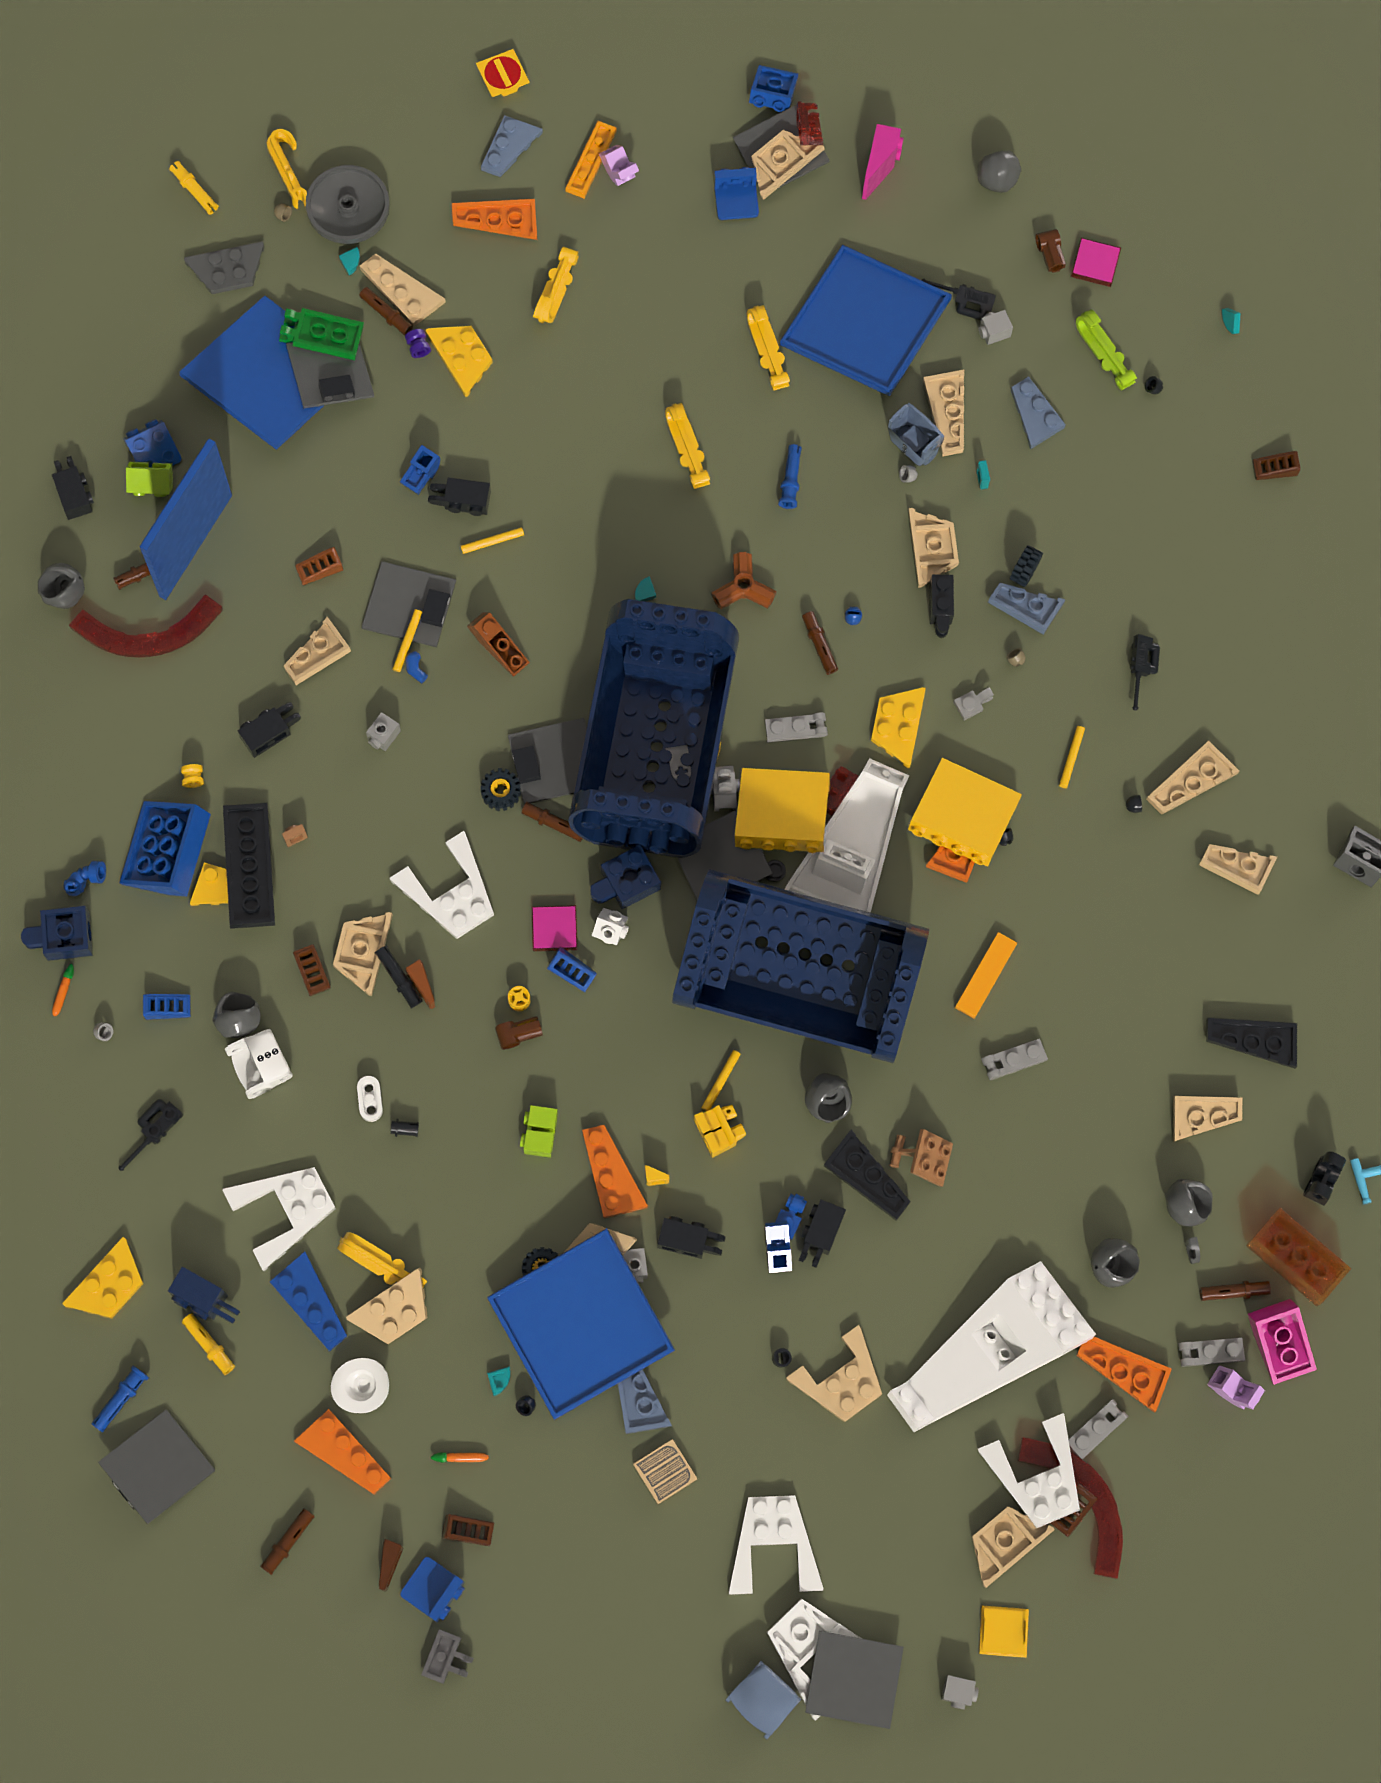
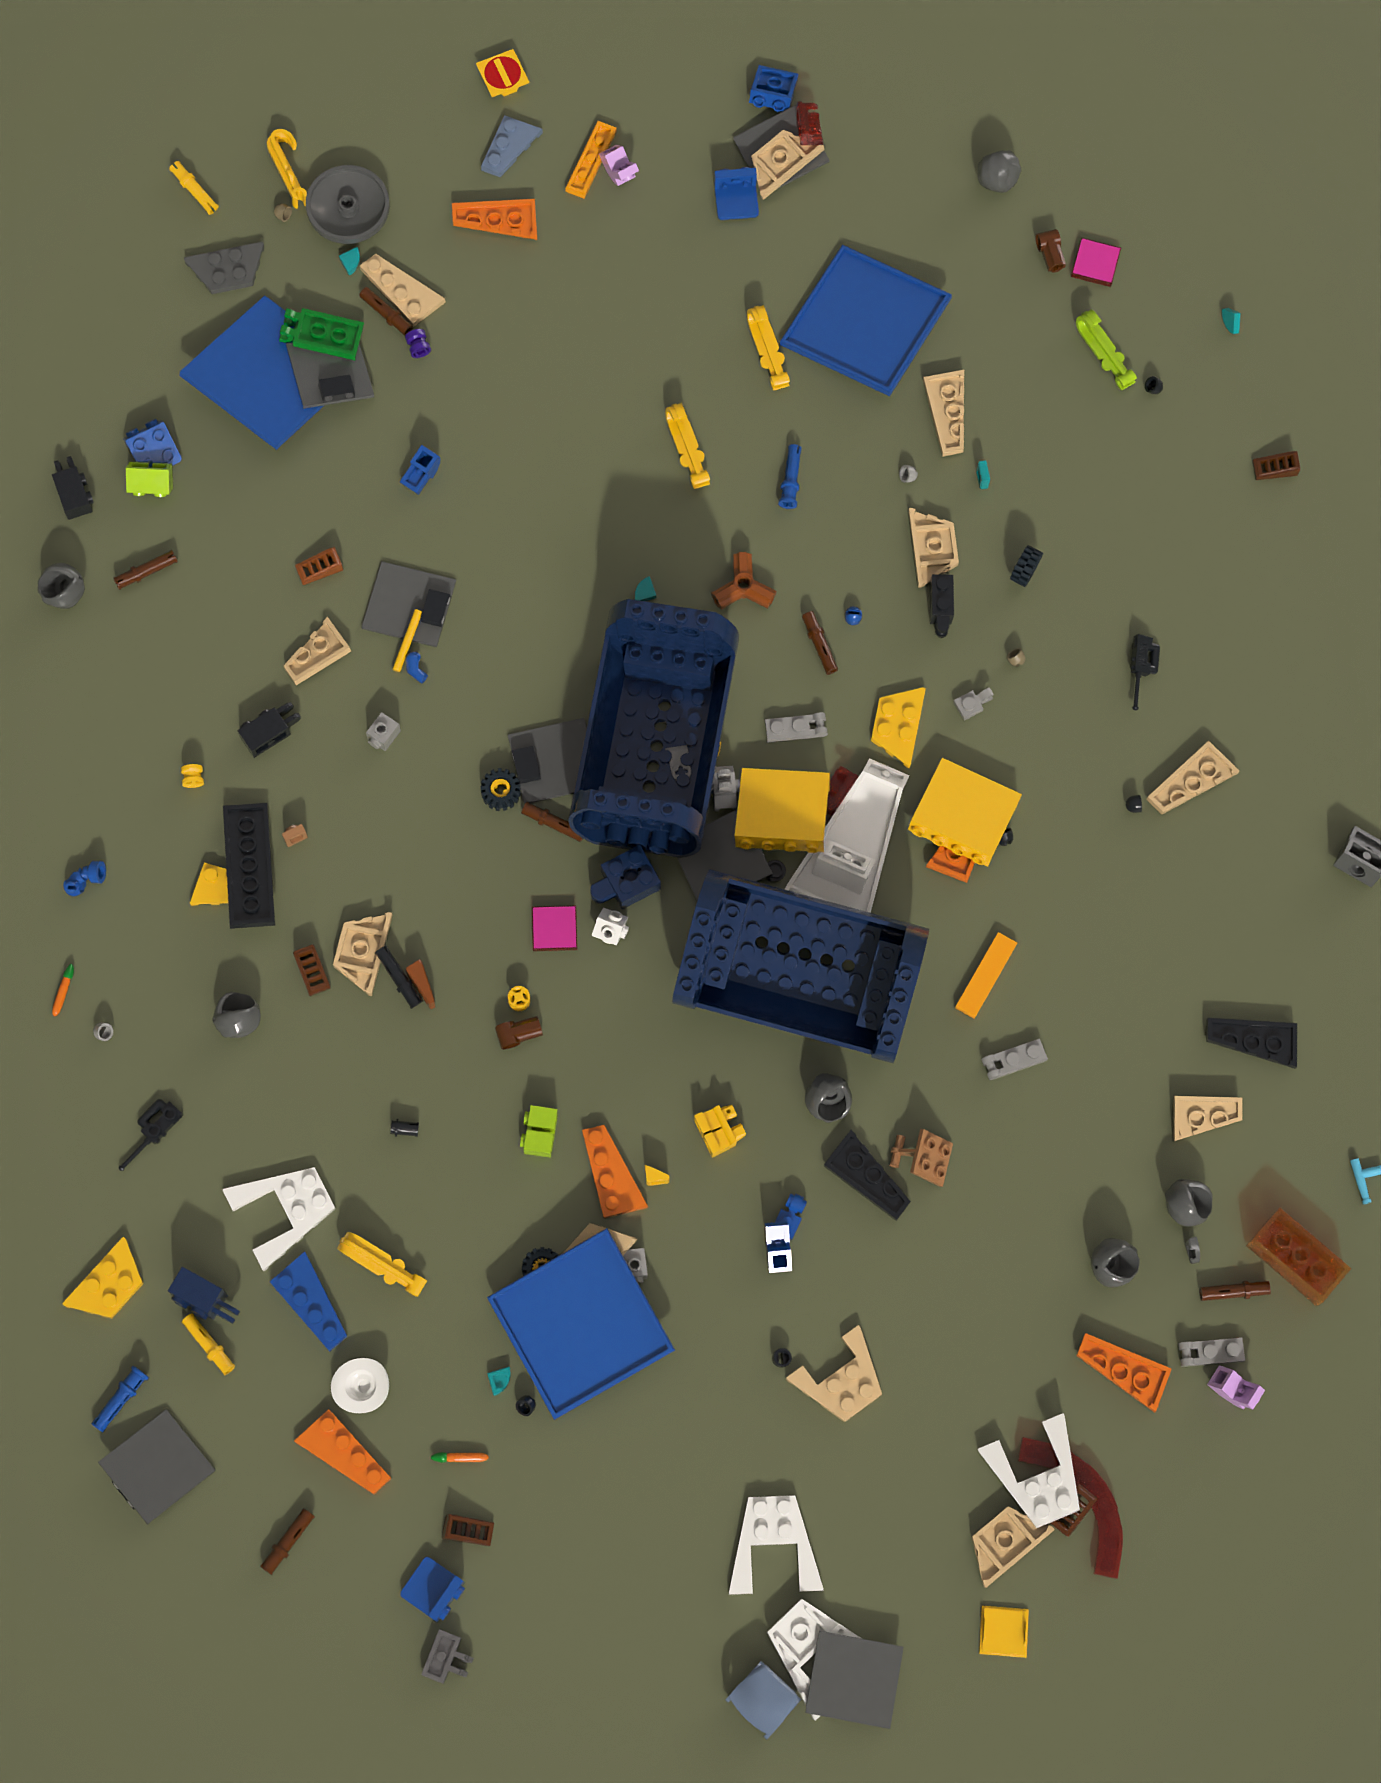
(62, 933): dark blue brick -> none
(152, 643): clear red plate -> none
(165, 847): blue slope -> none
(166, 998): blue slope -> none
(186, 519): blue tile -> none
(259, 1063): white piece -> none
(369, 1099): white plate -> none
(390, 1558): reddish brown slope -> none
(393, 1310): tan wing -> none
(460, 907): white wing -> none
(461, 354): yellow wing -> none
(462, 496): black hinge -> none
(492, 540): yellow bar -> none
(498, 643): dark orange slope -> none
(555, 288): yellow piece -> none
(576, 963): blue slope -> none
(640, 1405): sand blue wing -> none
(665, 1471): tile -> none
(687, 1238): black hinge -> none
(718, 1085): yellow bar -> none
(822, 1230): black hinge -> none
(884, 152): dark pink slope -> none
(915, 435): sand blue piece -> none
(959, 1692): light grey brick -> none
(971, 295): black piece -> none
(995, 327): light grey brick -> none
(1027, 1323): white wing -> none
(1029, 608): sand blue wing -> none
(1036, 413): sand blue wing -> none
(1072, 757): yellow bar -> none
(1096, 1430): light grey plate -> none
(1241, 868): tan wing -> none
(1282, 1341): dark pink slope -> none
(1324, 1177): black piece -> none

